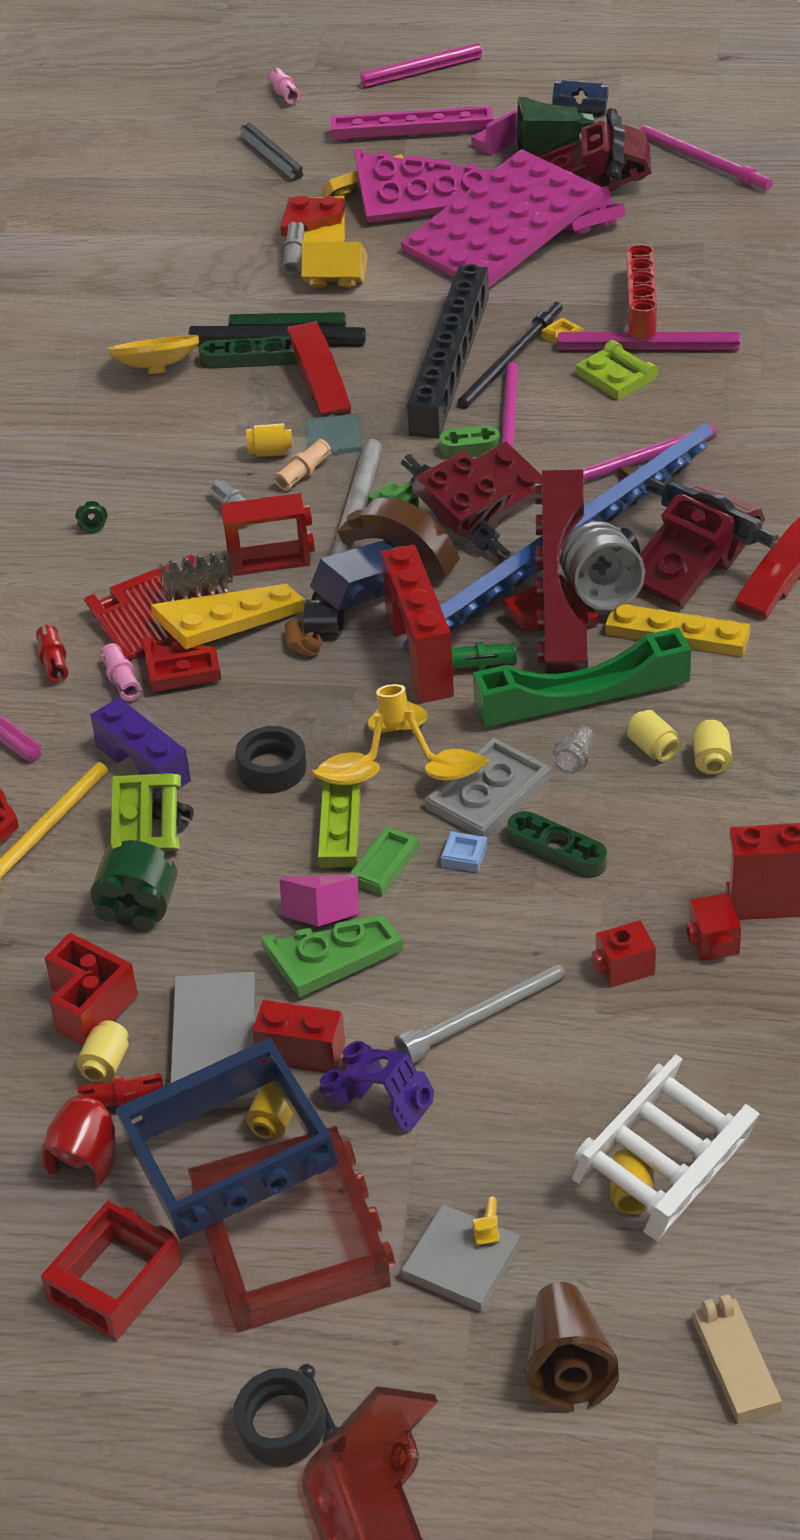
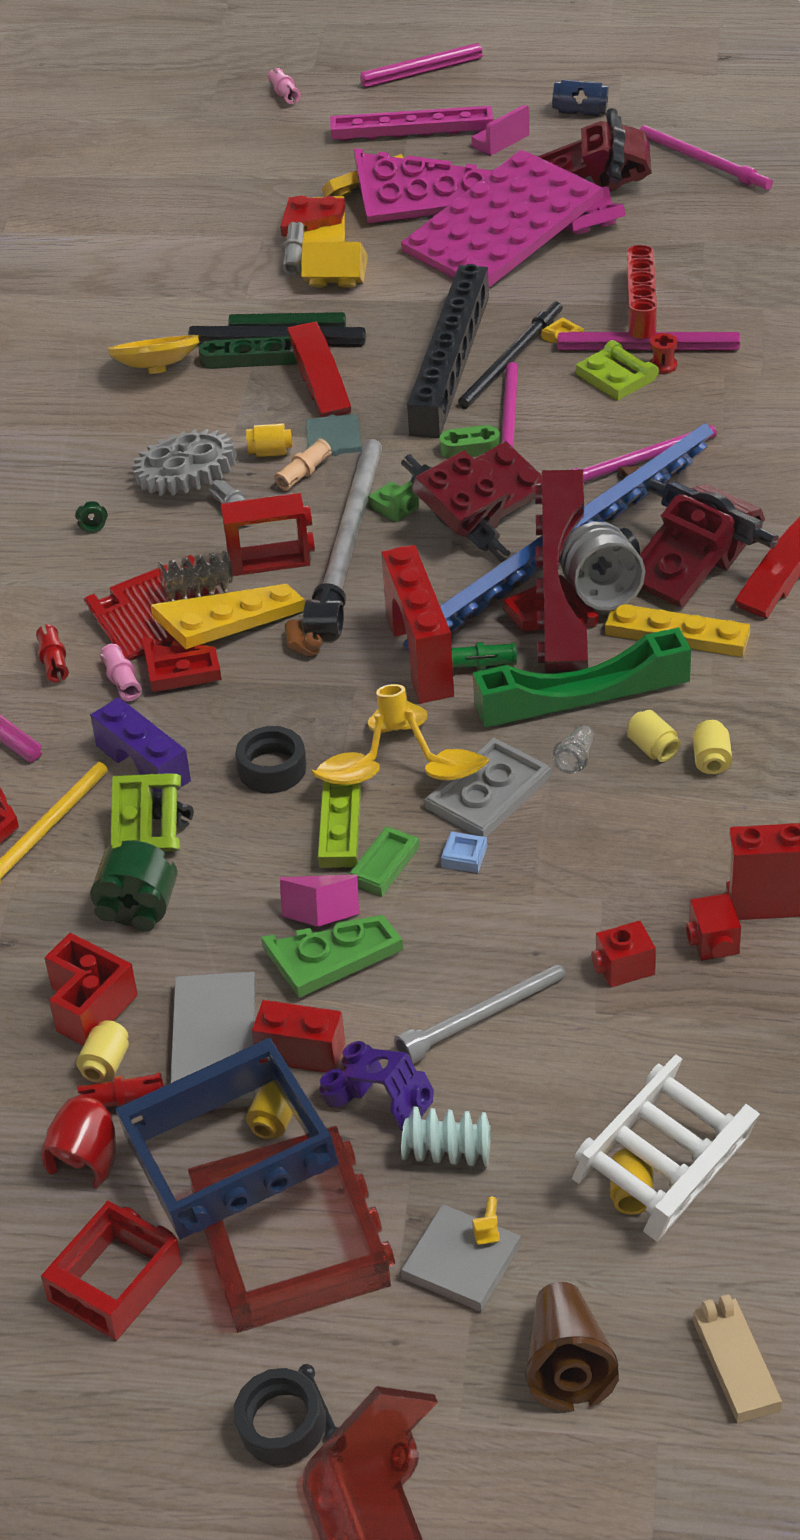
(184, 461): none -> light grey gear
(272, 151): black axle -> none
(351, 575): dark blue brick -> none
(403, 526): reddish brown arch -> none
(446, 1137): none -> light aqua piece
(547, 126): dark green hips -> none
(586, 861): dark green beam -> none
(664, 353): none -> red bush

